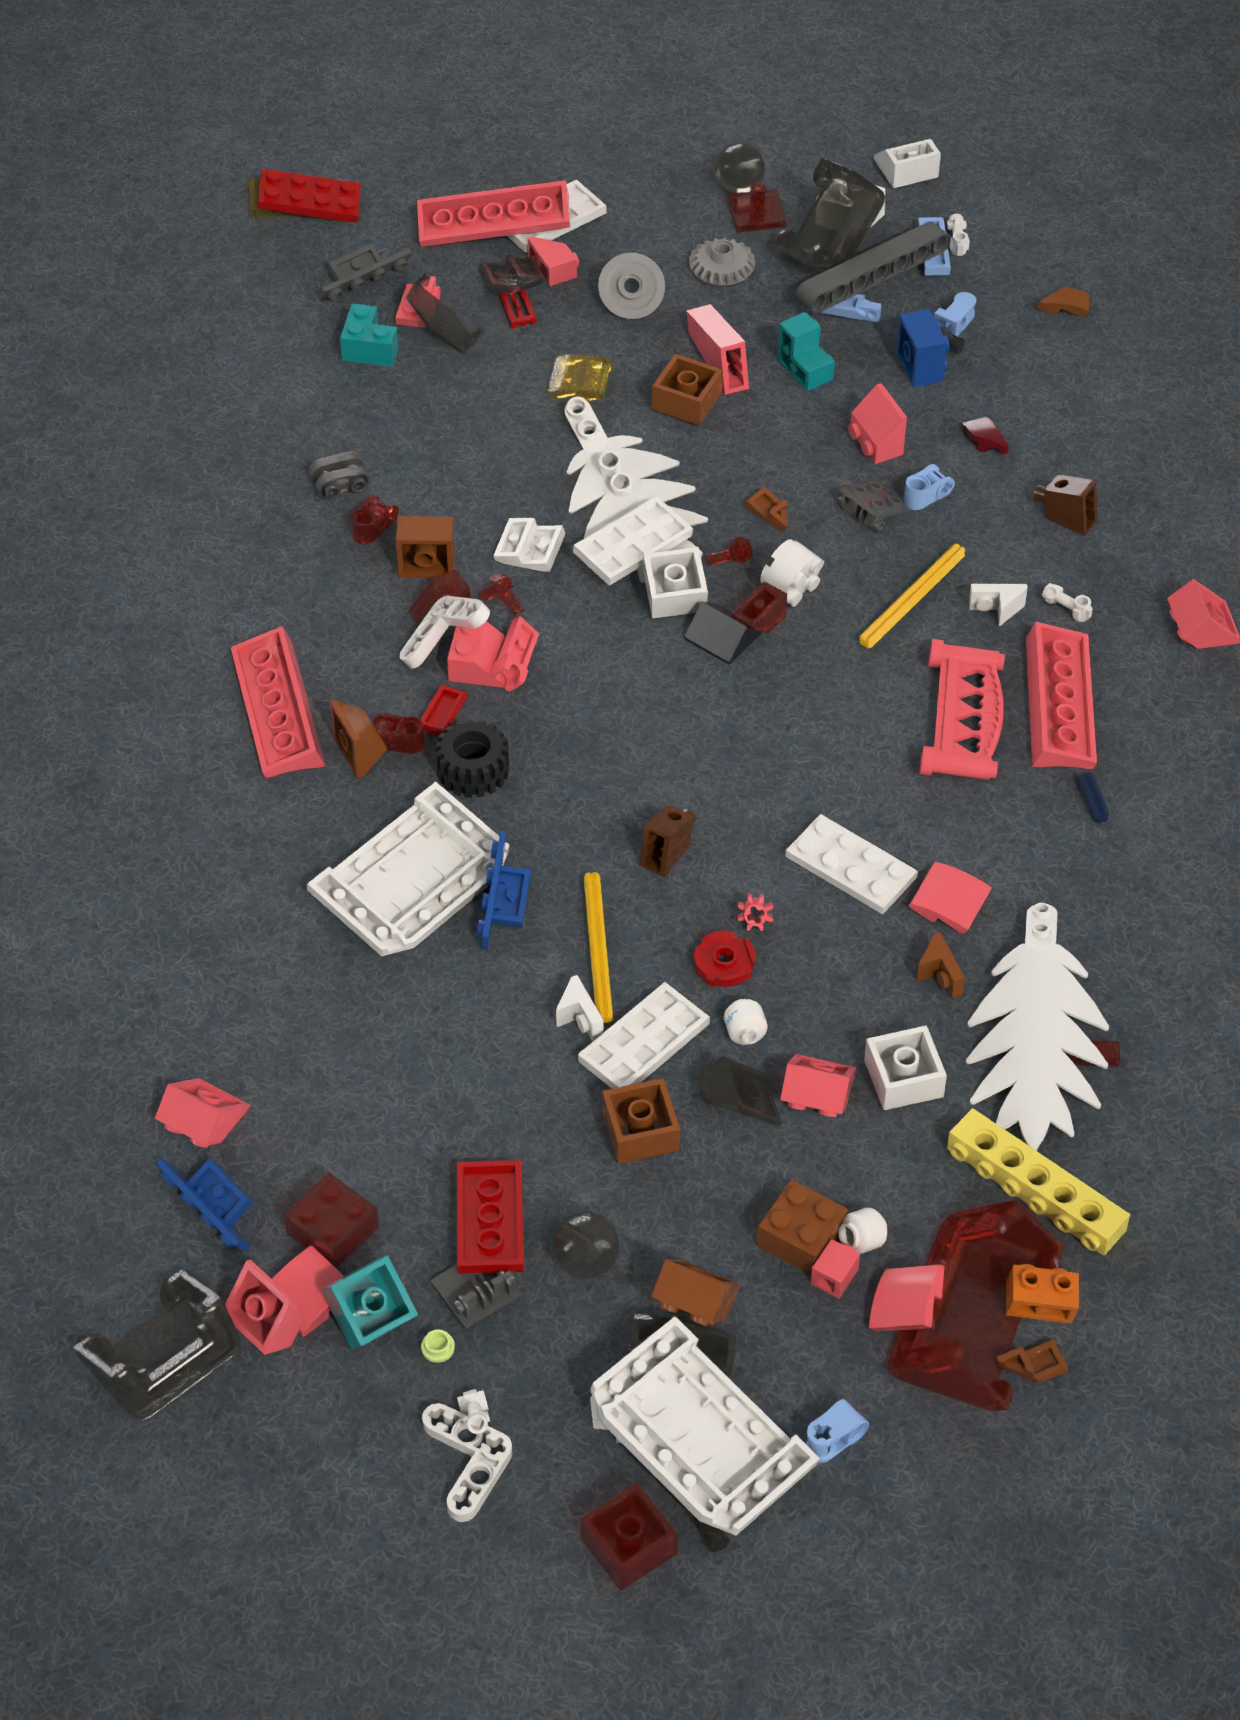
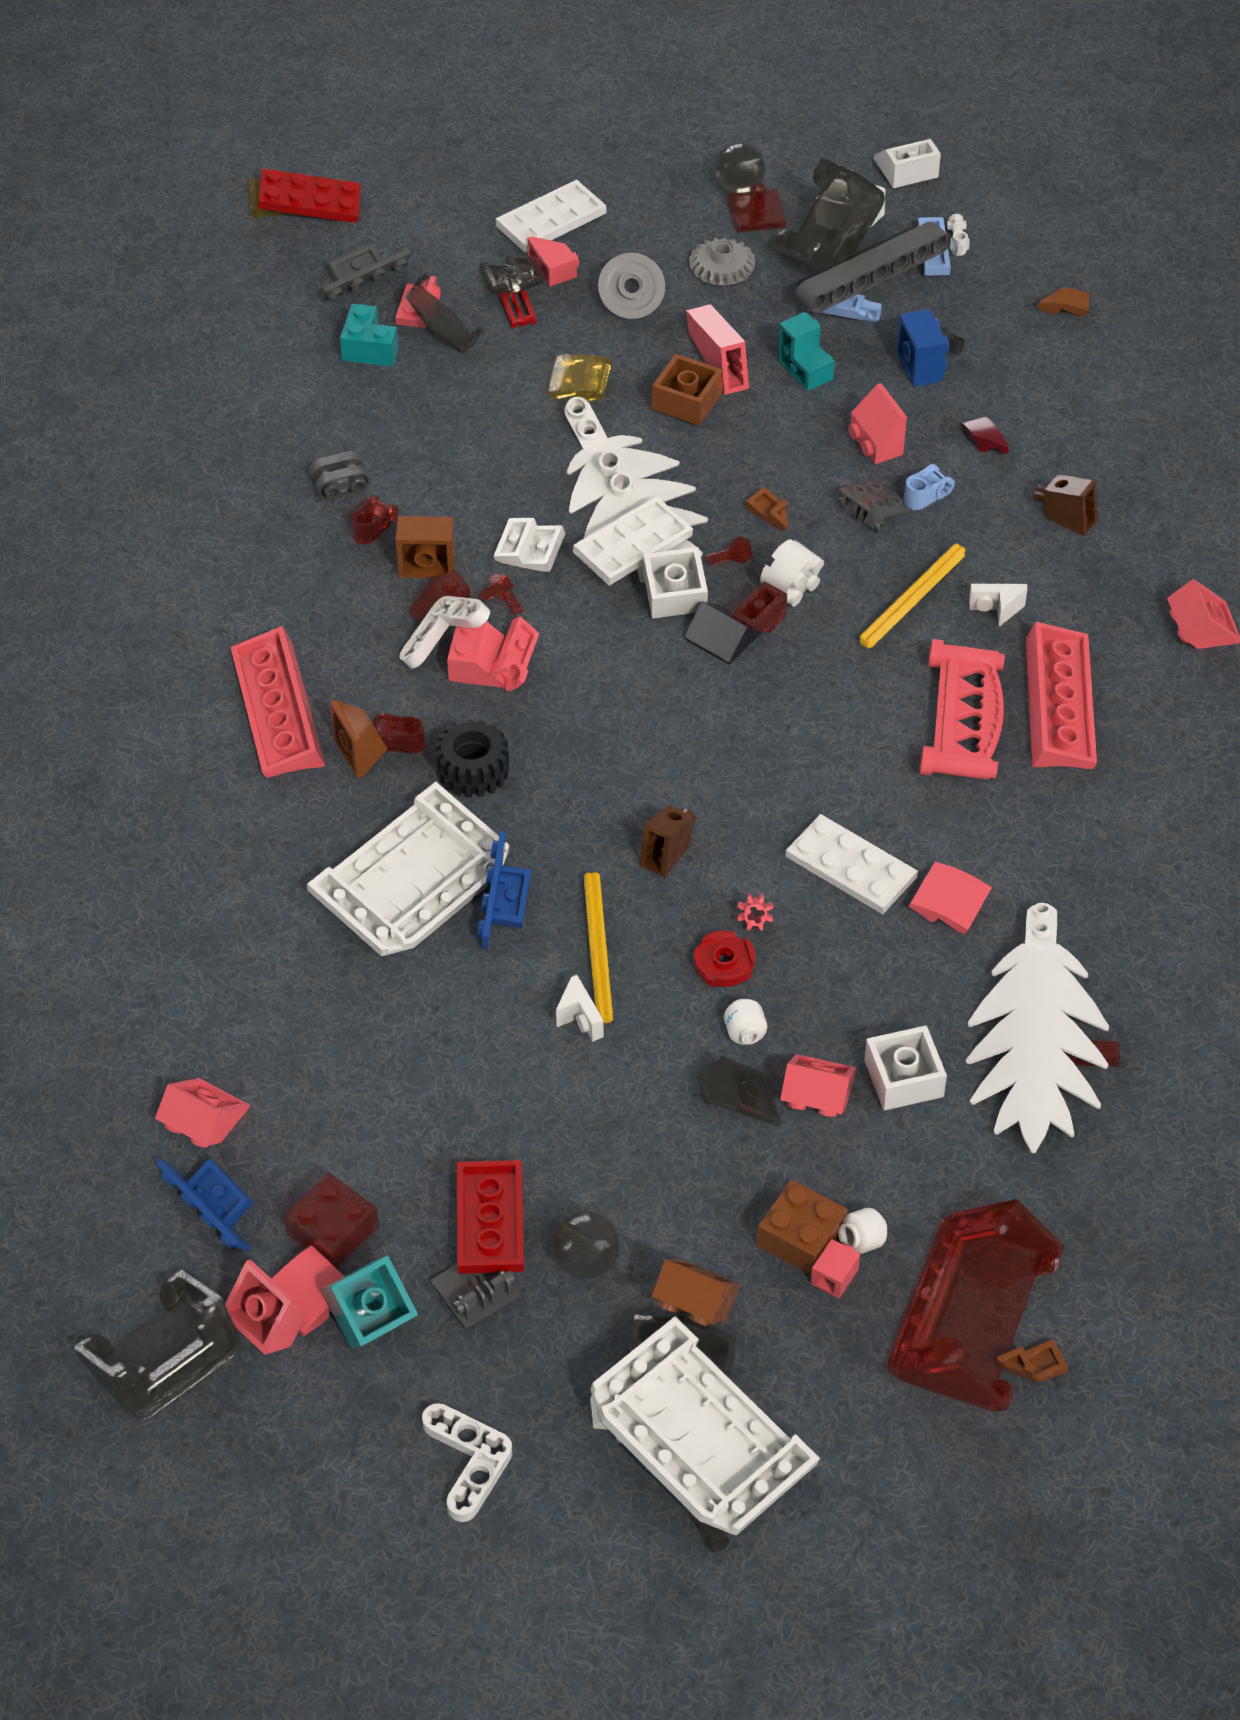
(437, 1346): yellowish green plate -> none
(443, 709): red tile -> none
(473, 1405): white bar -> none
(493, 213): coral arch -> none
(629, 1536): clear red brick -> none
(641, 1120): dark orange brick -> none
(644, 1038): white plate -> none
(835, 1430): light blue piece -> none
(906, 1298): coral slope -> none
(940, 962): dark orange slope -> none
(958, 314): light blue leg -> none
(1032, 1167): light yellow brick -> none
(1042, 1293): orange brick -> none
(1080, 605): white bar -> none
(1093, 797): dark blue axle -> none

